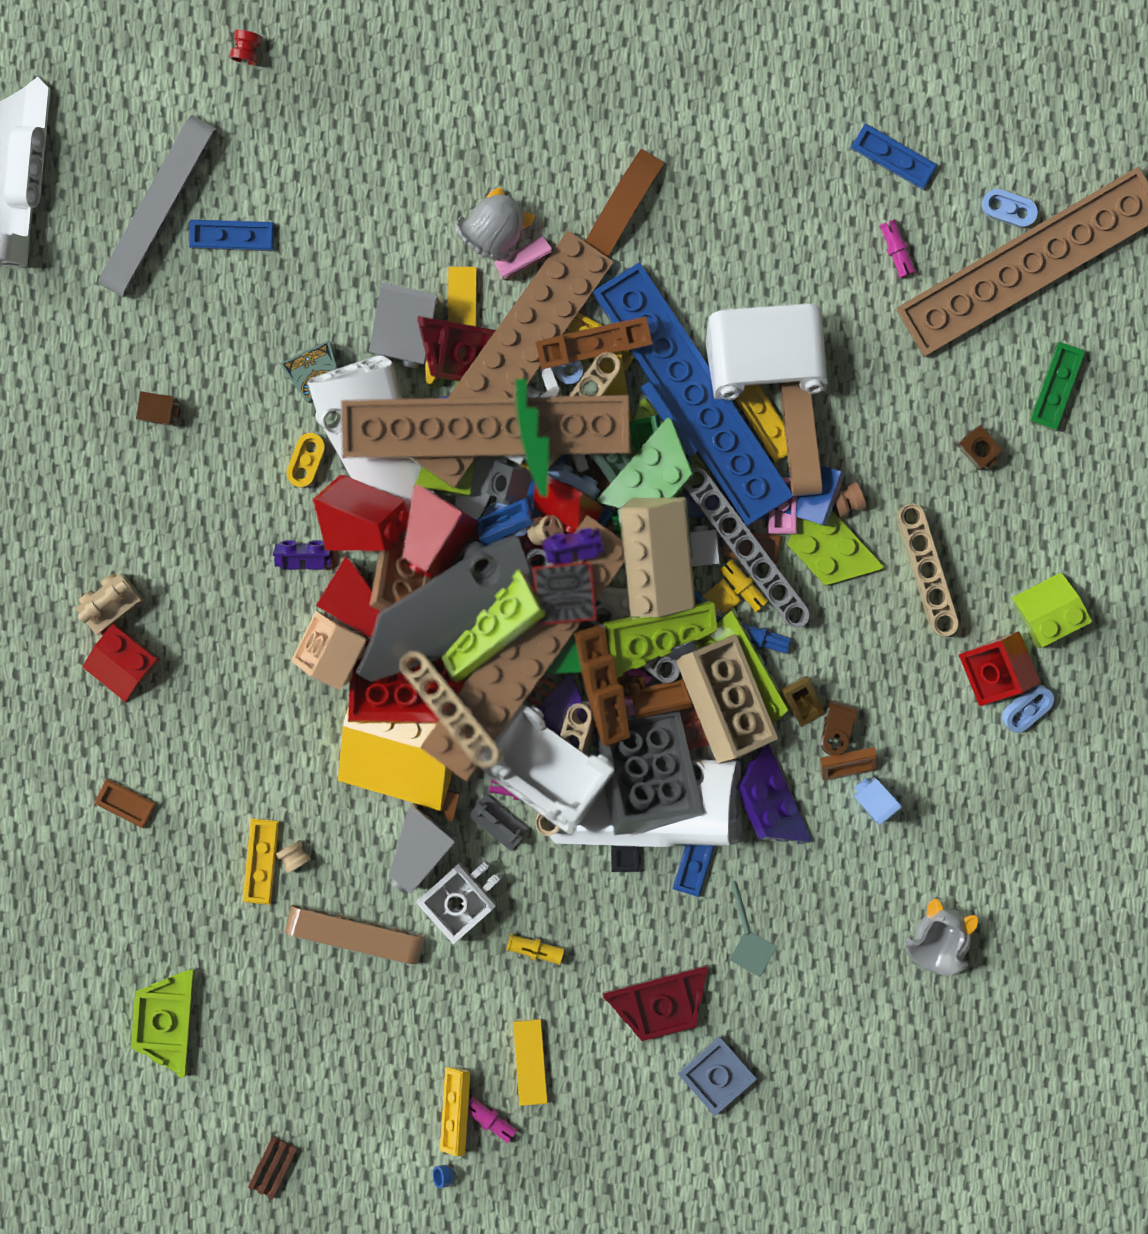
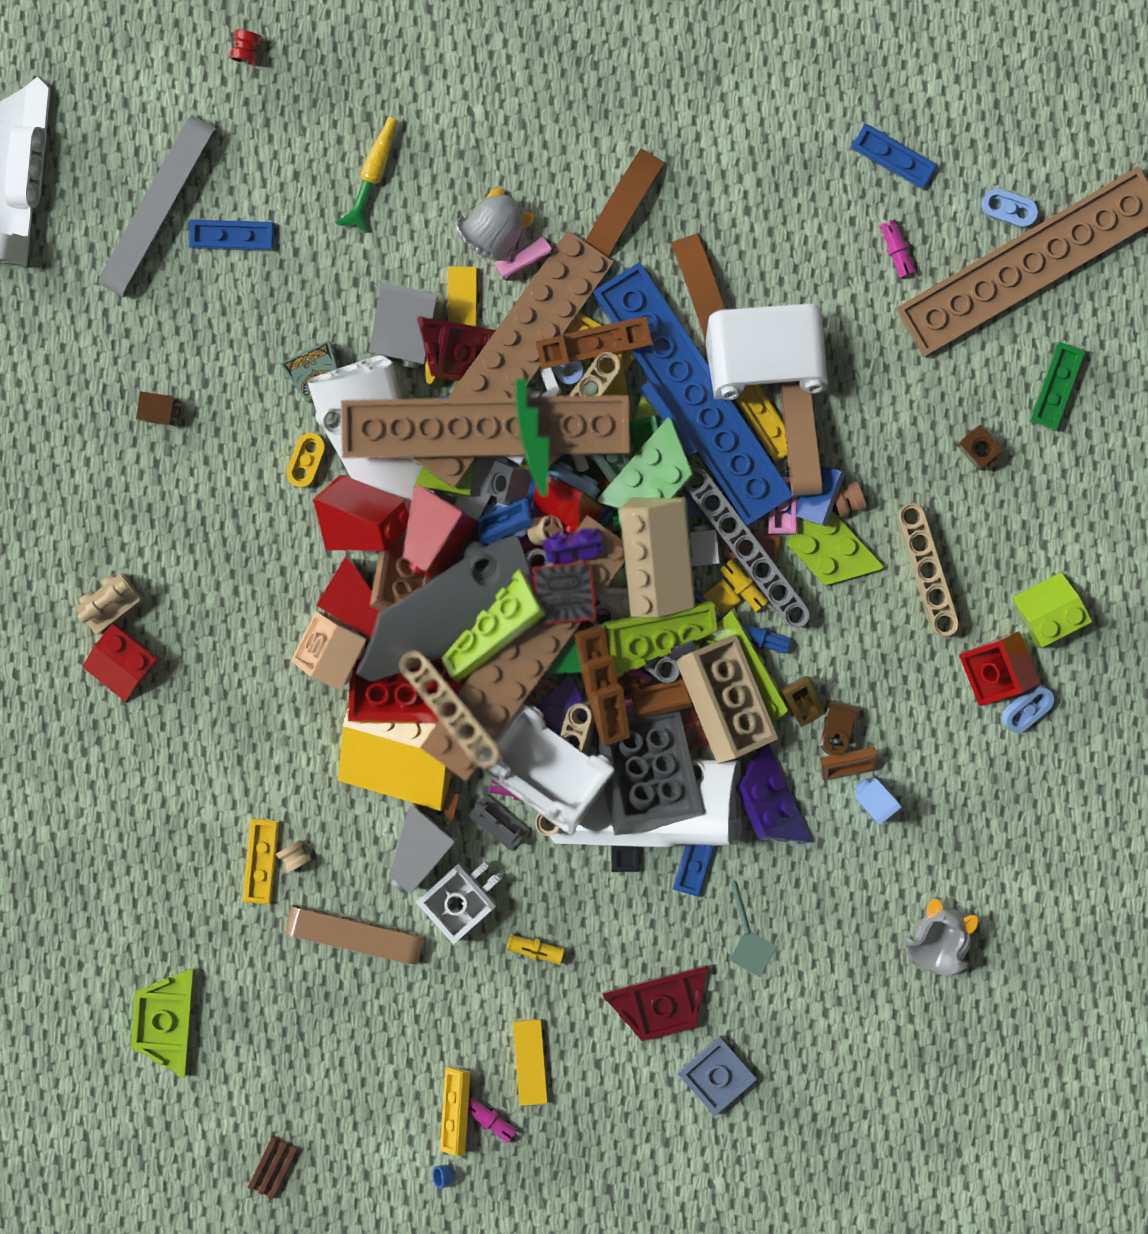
(125, 803): dark orange tile -> none
(290, 553): dark purple hinge -> none
(371, 174): none -> yellow piece
(698, 279): none -> dark orange slope

